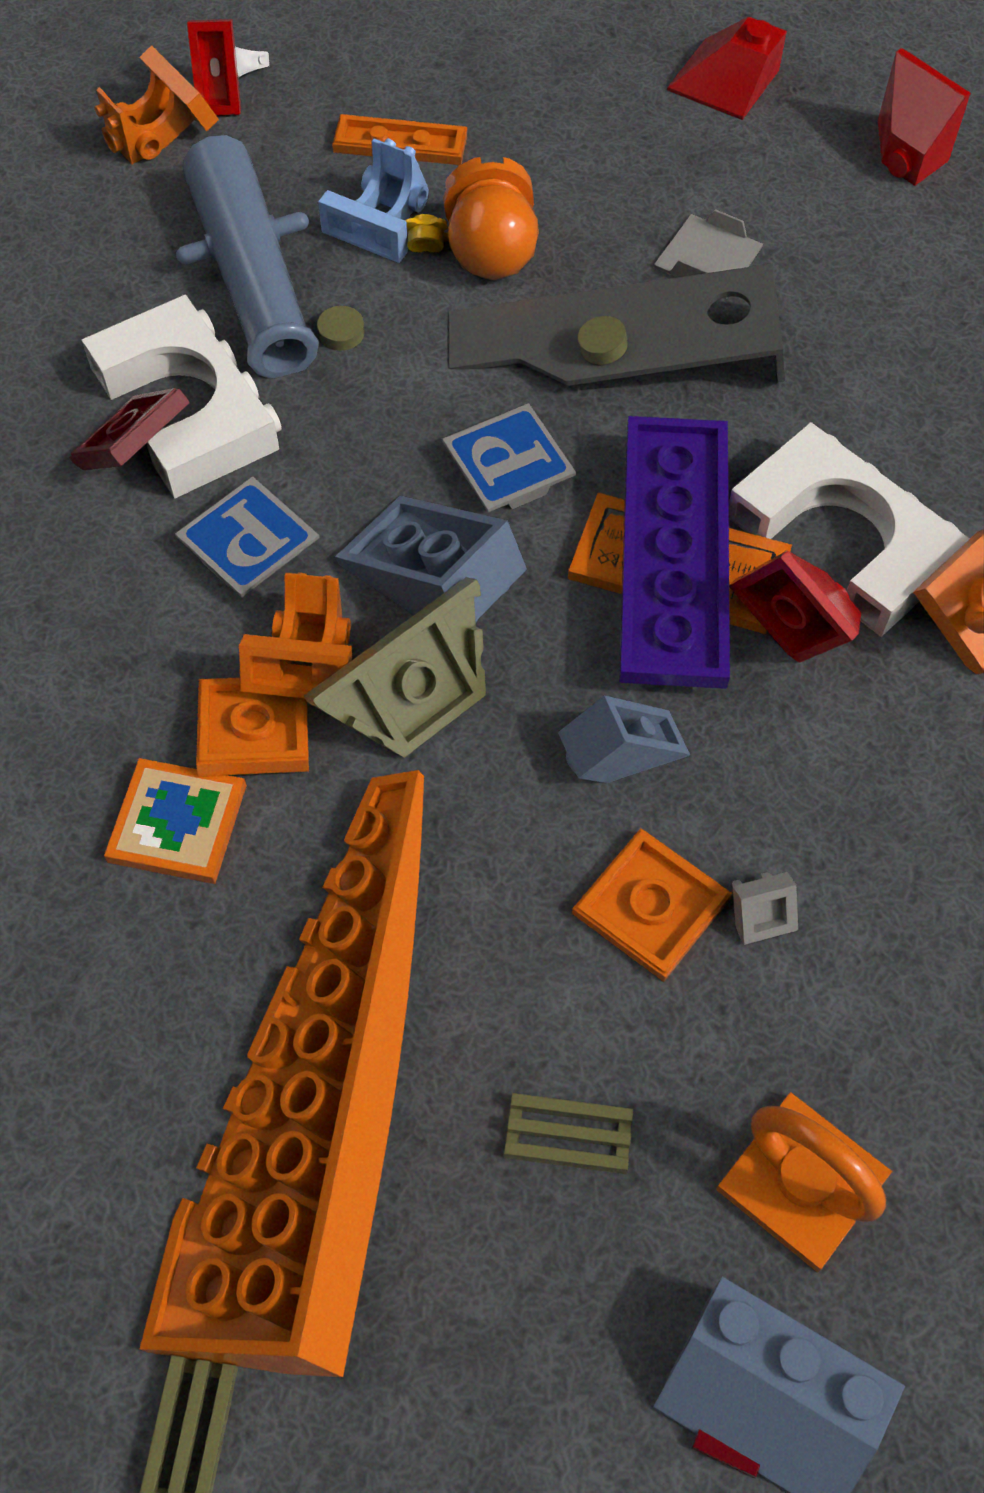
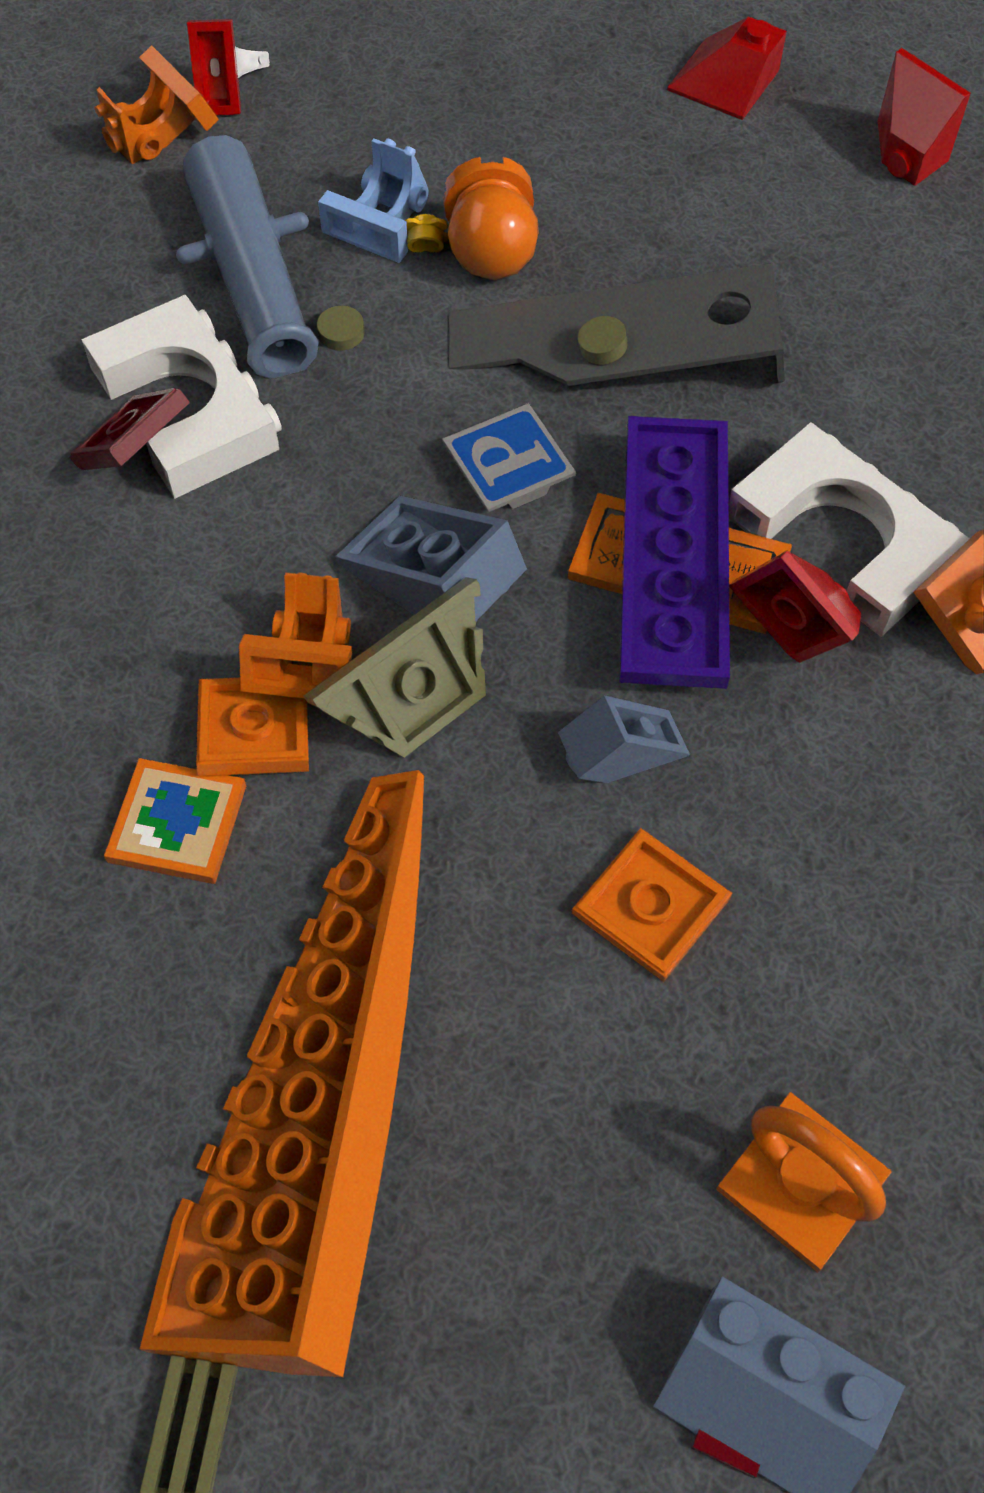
(247, 536): piece -> none
(430, 140): orange tile -> none
(570, 1109): olive tile -> none
(708, 246): light grey piece -> none
(765, 907): light grey tile -> none

